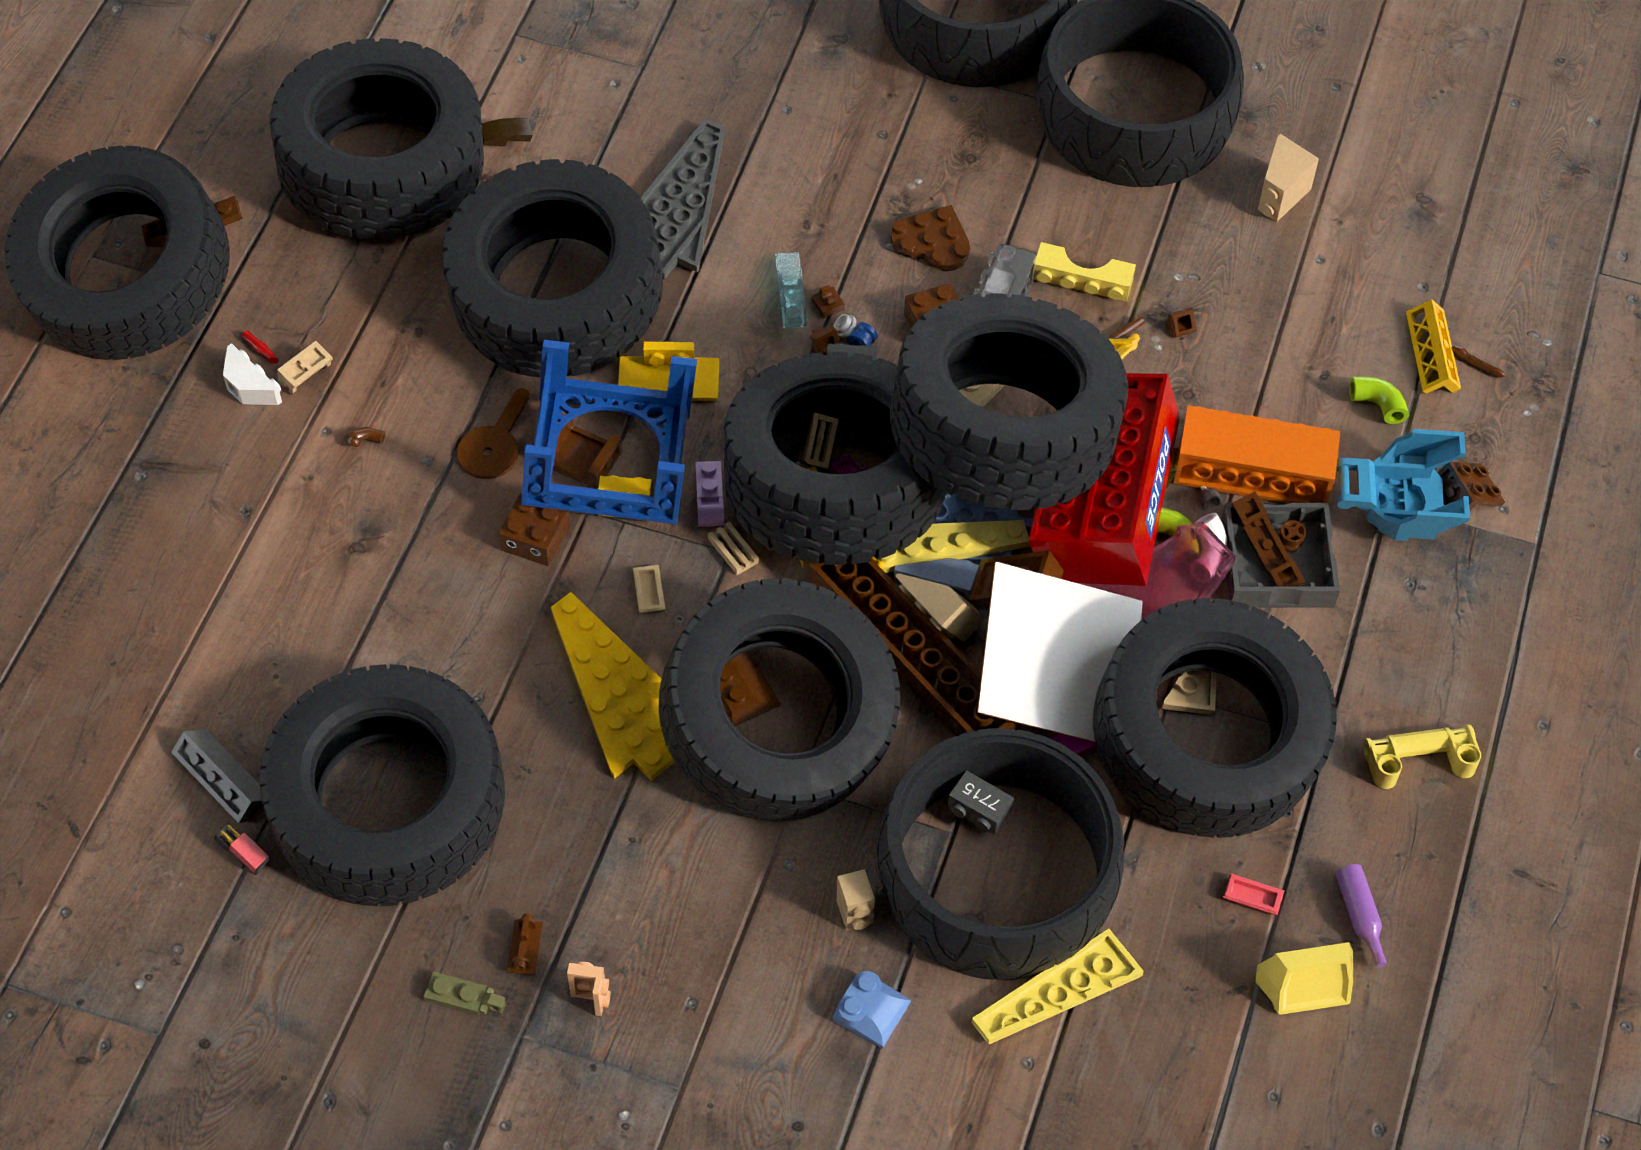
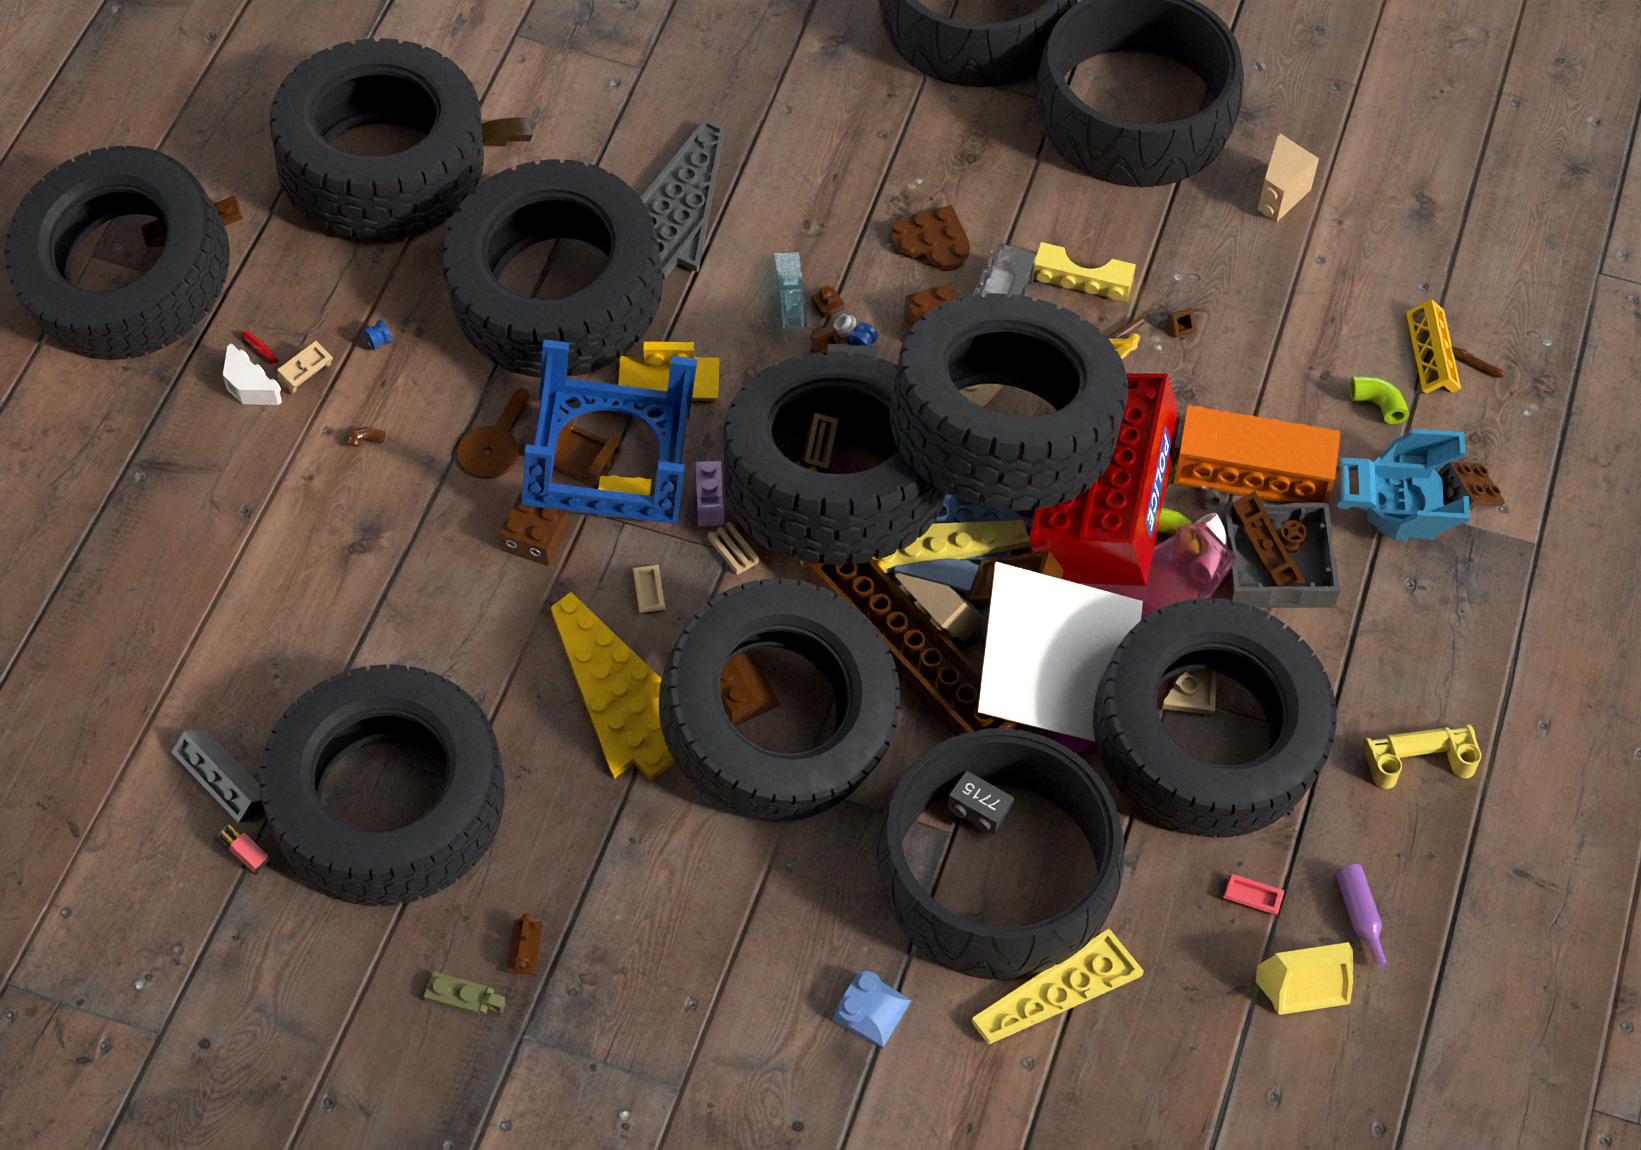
(377, 335): none -> blue wheel
(589, 983): light nougat bracket -> none
(855, 900): tan brick -> none

